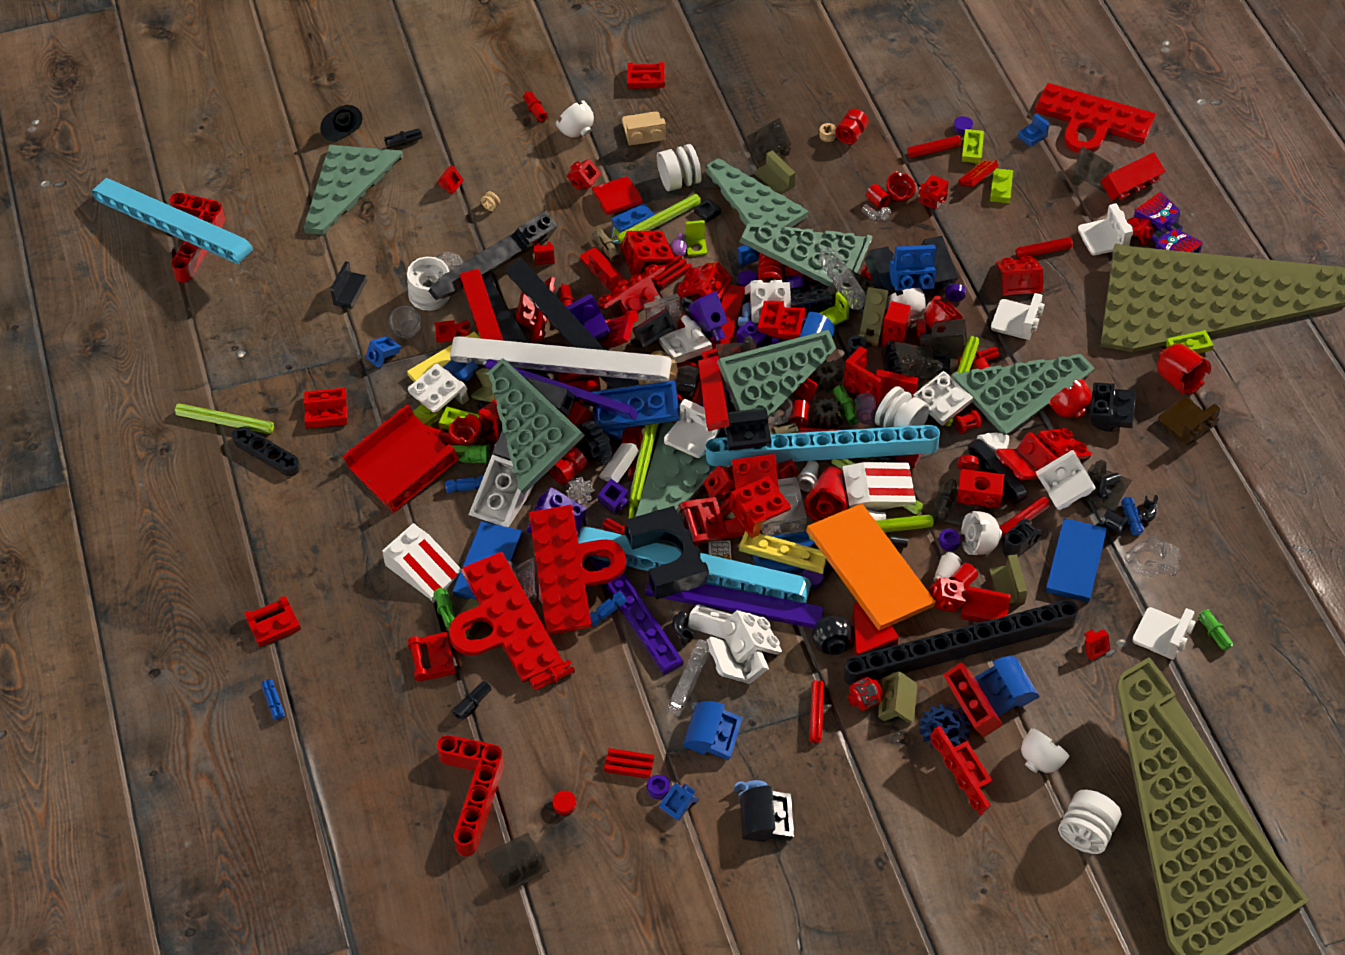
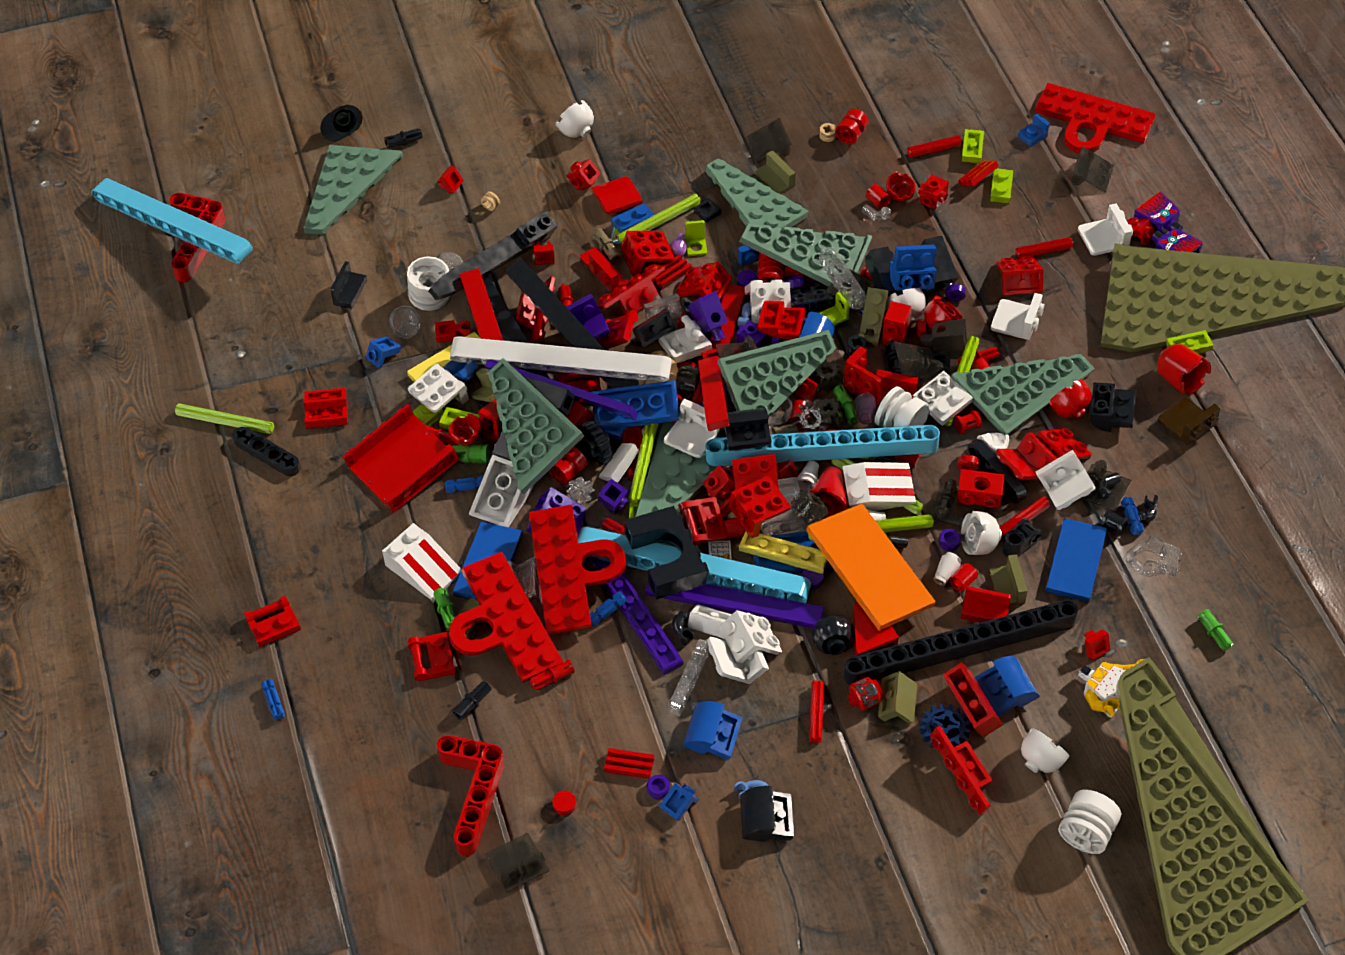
(535, 106): red axle -> none
(644, 128): tan bracket -> none
(645, 75): red plate -> none
(679, 167): white wheel -> none
(808, 507): none -> clear smoke gear
(819, 413): none -> clear smoke gear
(947, 594): red brick -> none
(962, 123): dark purple tile -> none
(1101, 686): none -> torso
(1133, 177): red brick -> none
(1164, 632): white bracket -> none

